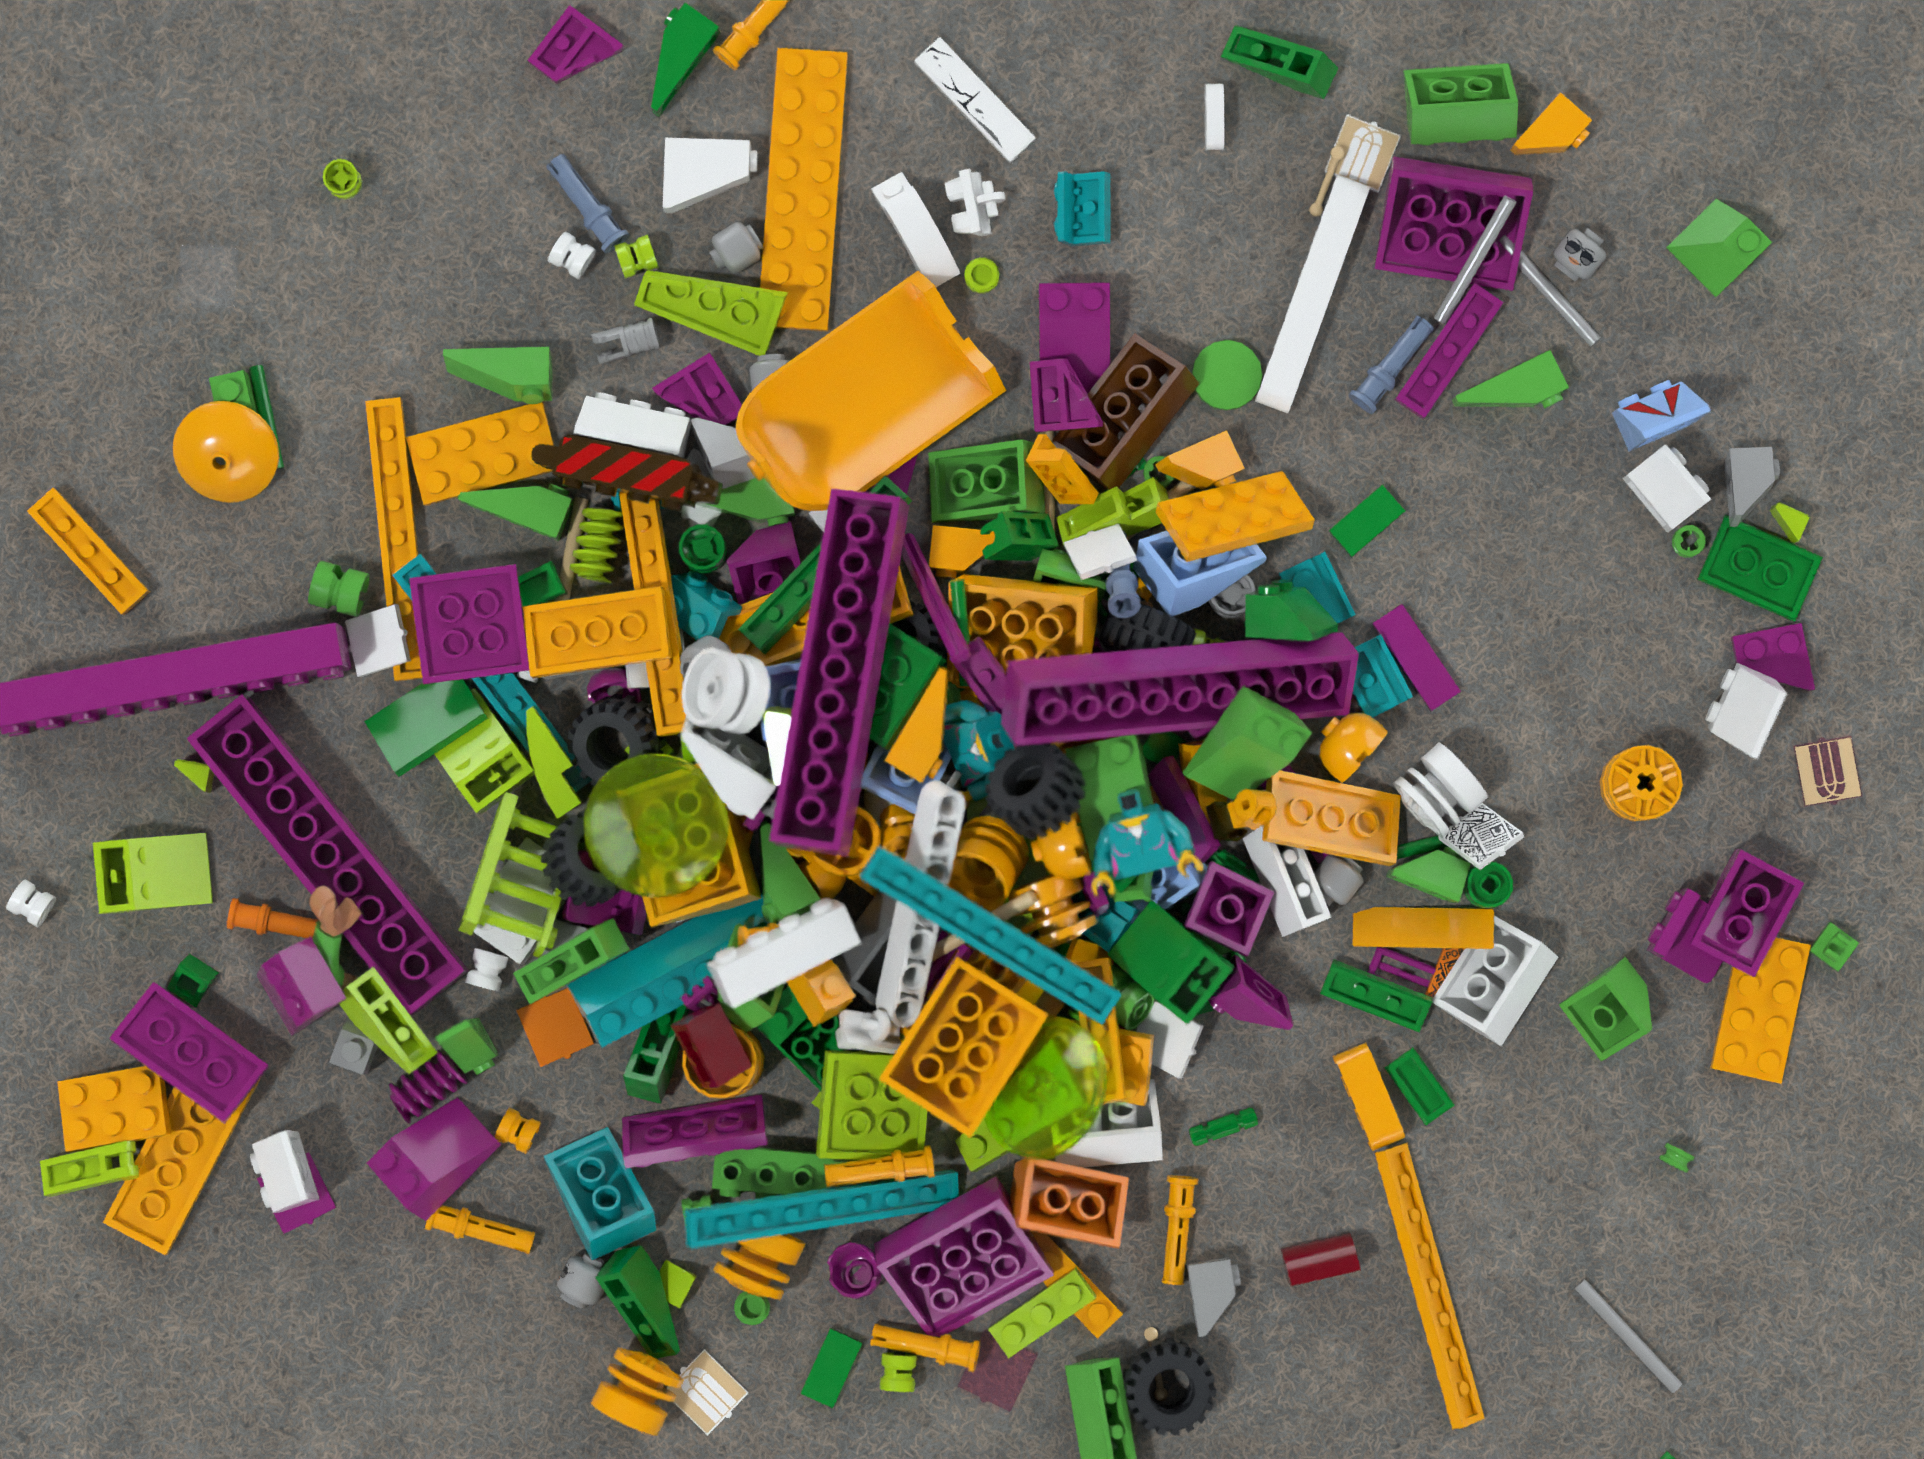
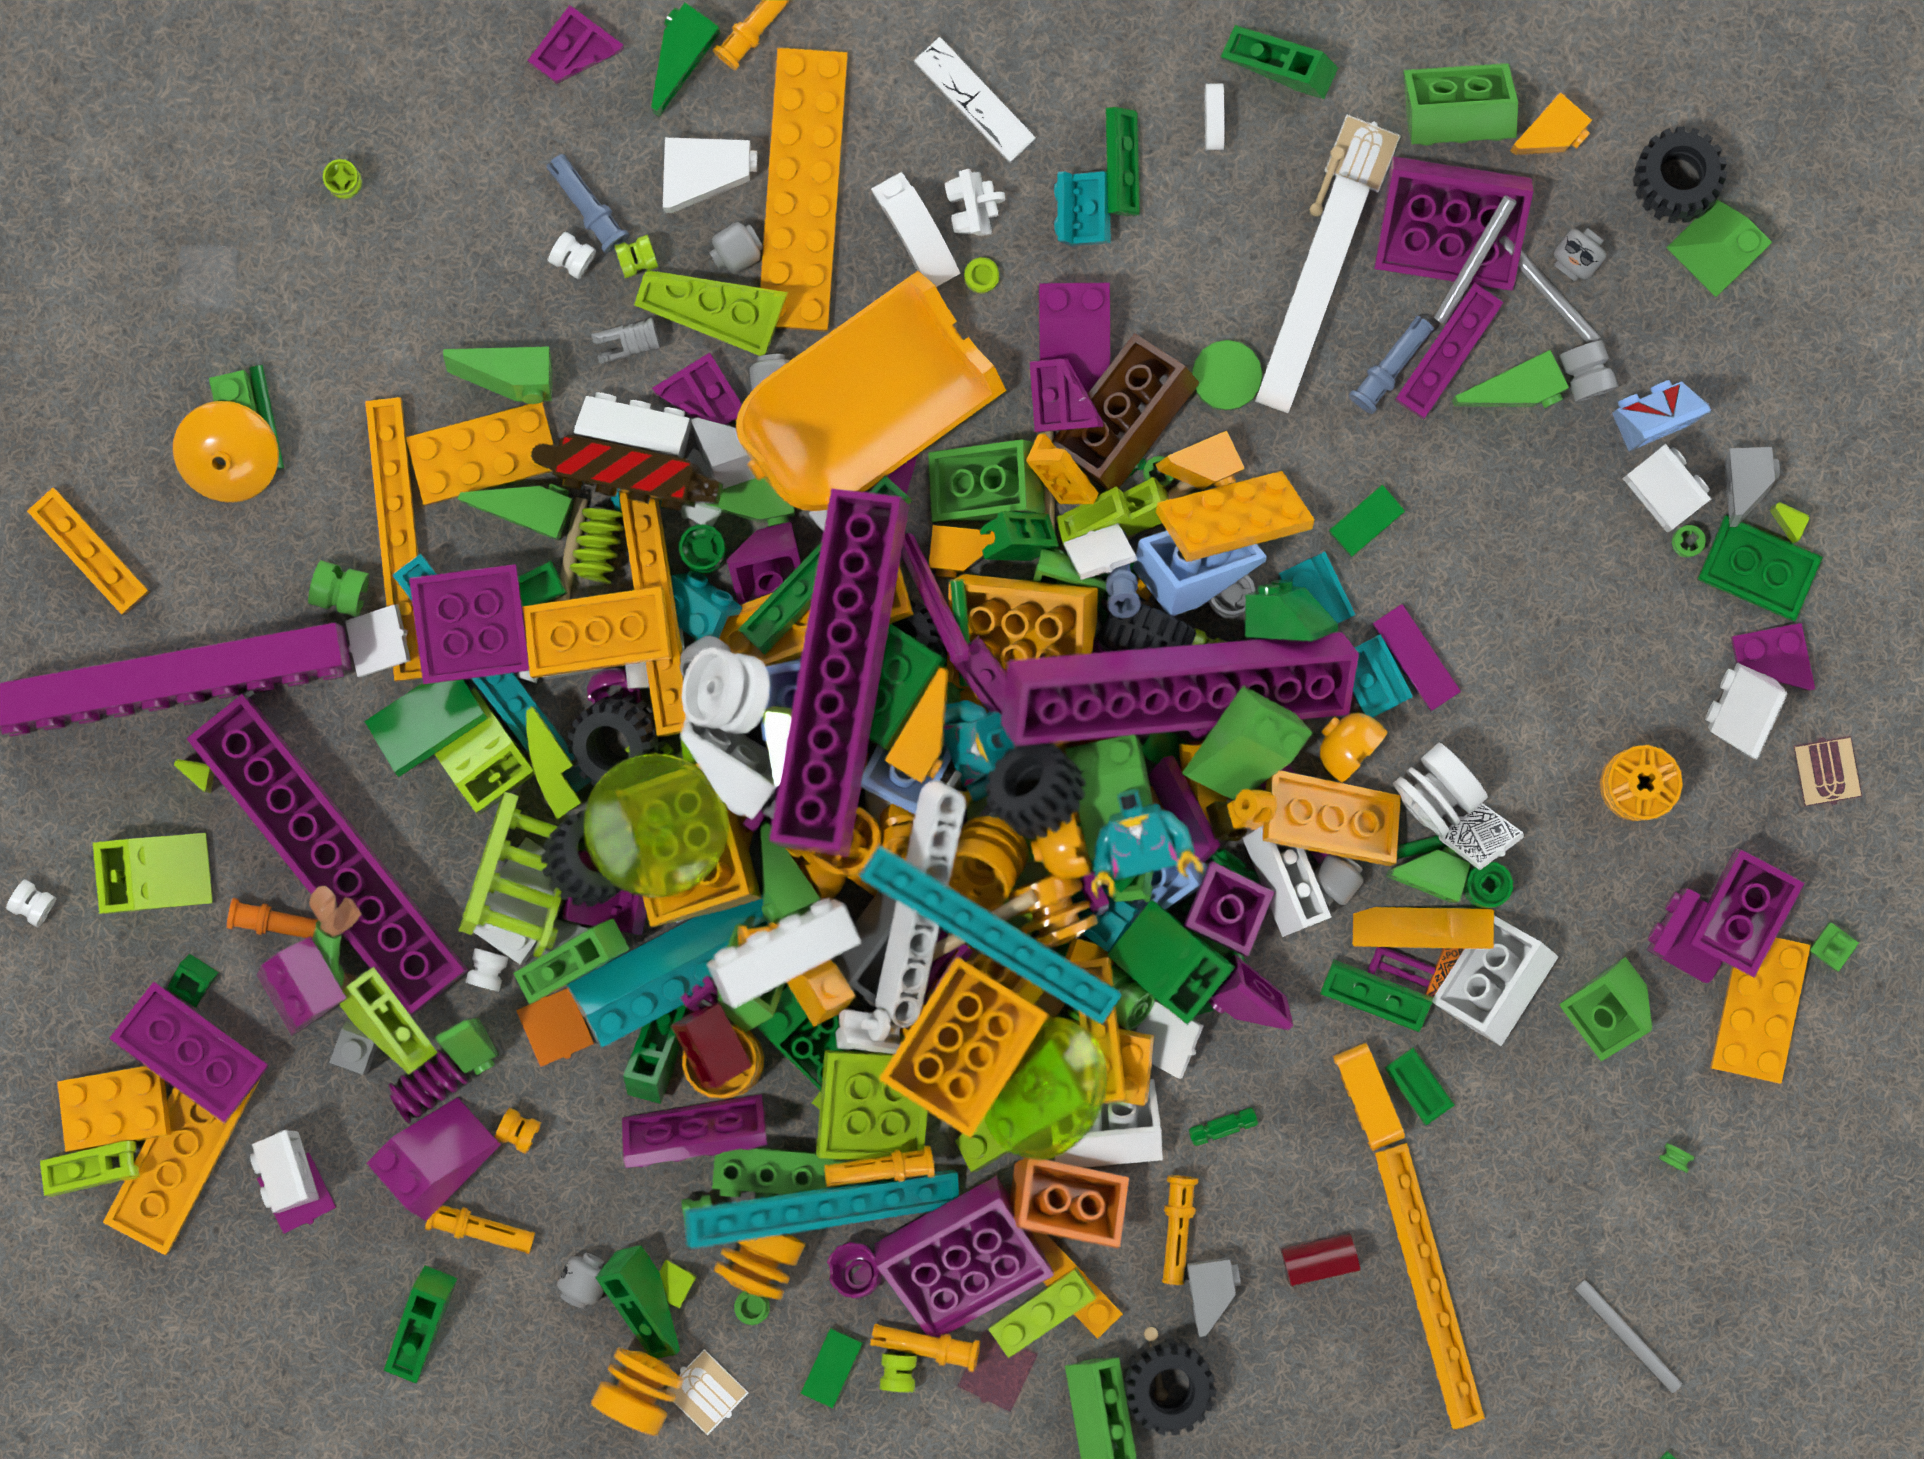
(420, 1323): none -> green slope
(600, 1193): teal slope -> none
(1122, 161): none -> green tile
(1588, 369): none -> light grey wheel
(1672, 201): none -> black tyre

